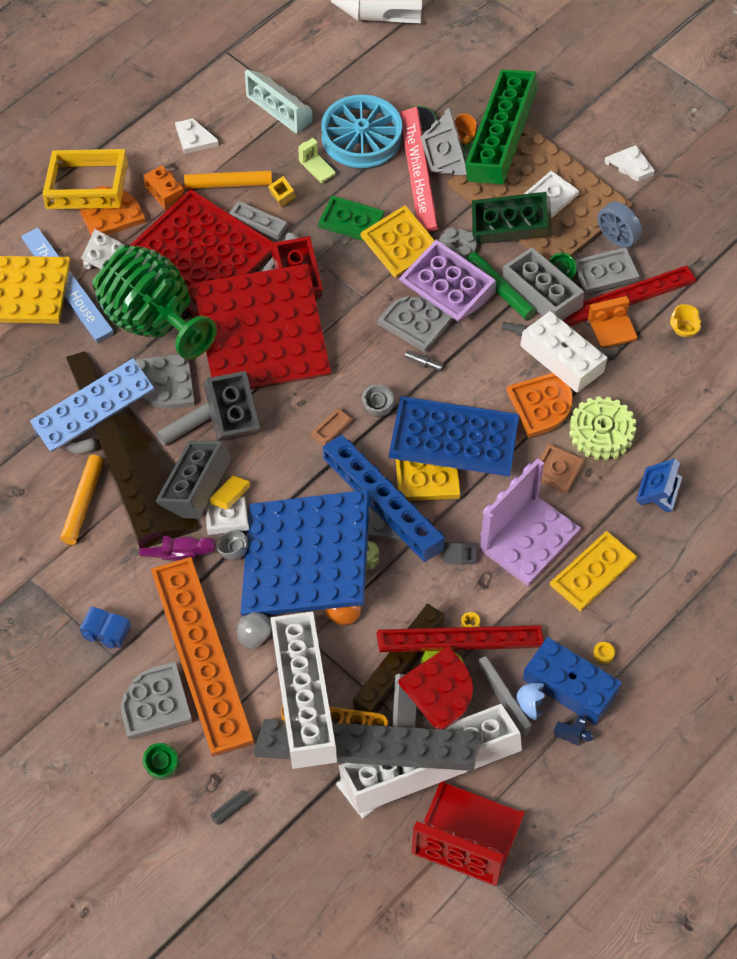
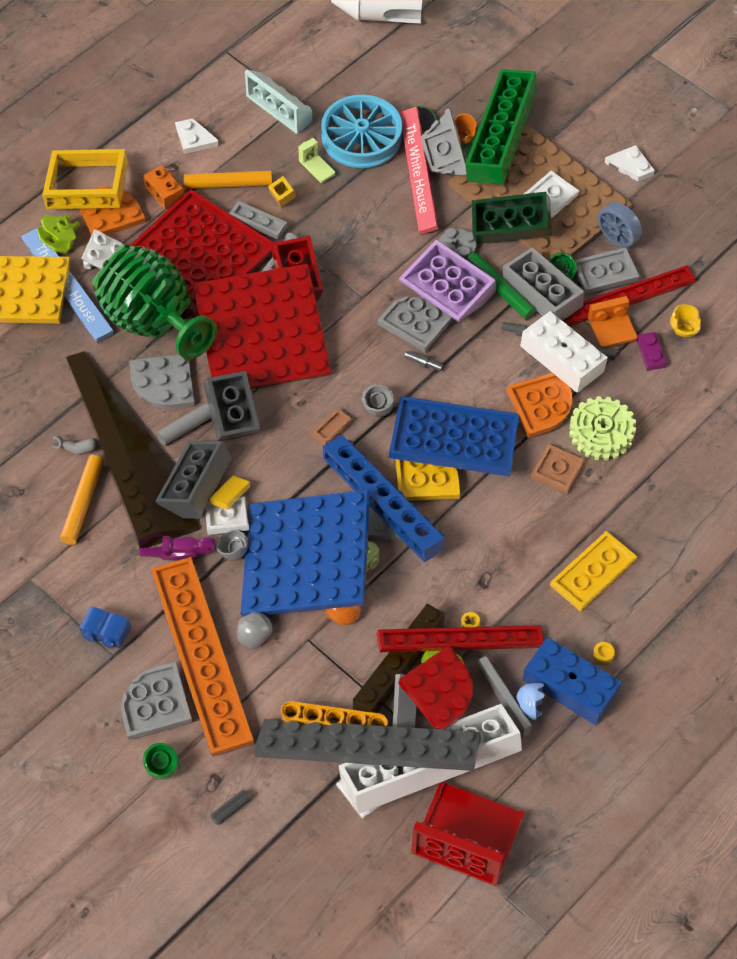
(59, 231): none -> lime hinge
(91, 405): light blue bracket -> none
(303, 690): white brick -> none
(348, 217): green plate -> none
(398, 240): yellow plate -> none
(460, 553): dark grey panel -> none
(523, 529): lavender bracket -> none
(573, 733): dark blue piece -> none
(651, 351): none -> magenta plate
(660, 485): blue bracket -> none

